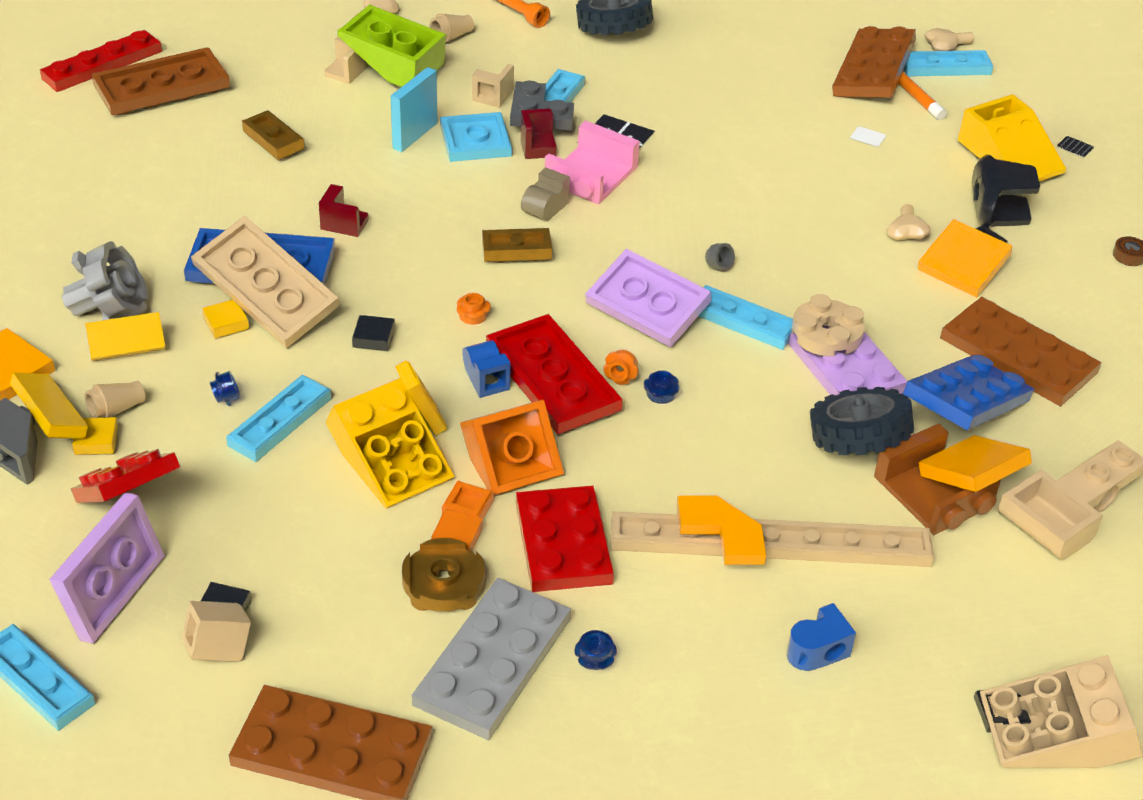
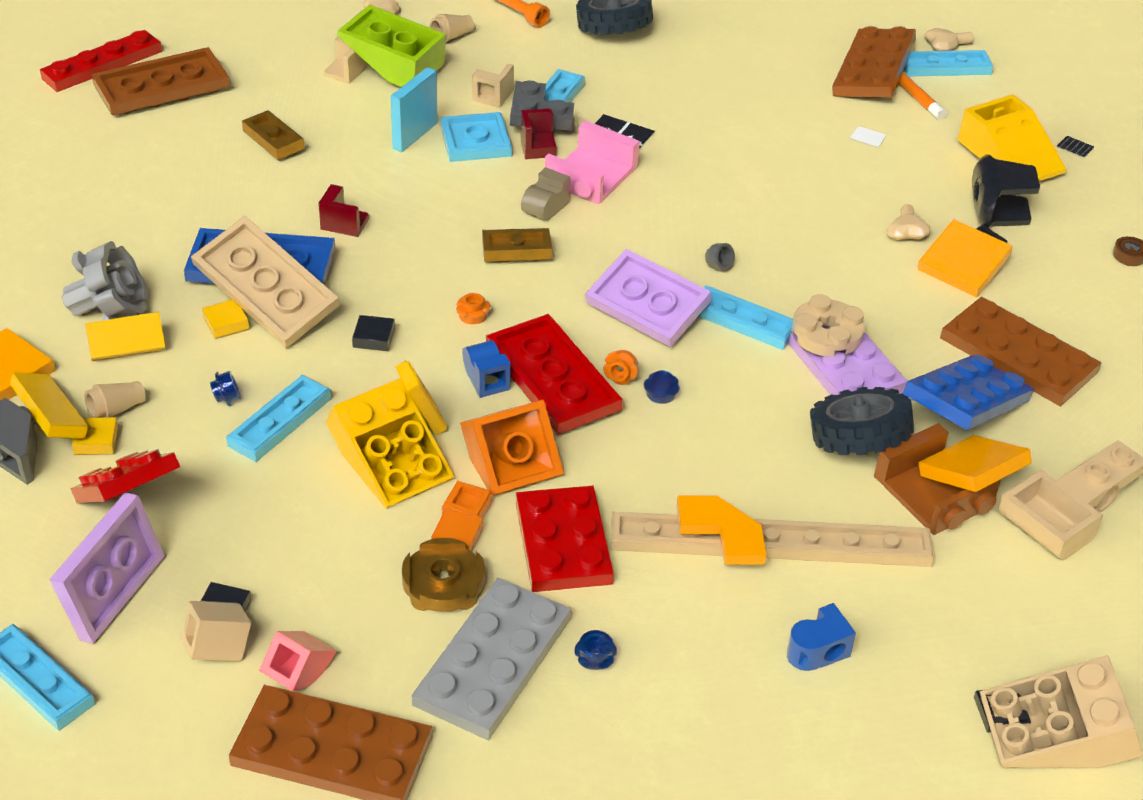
(296, 659): none -> coral brick

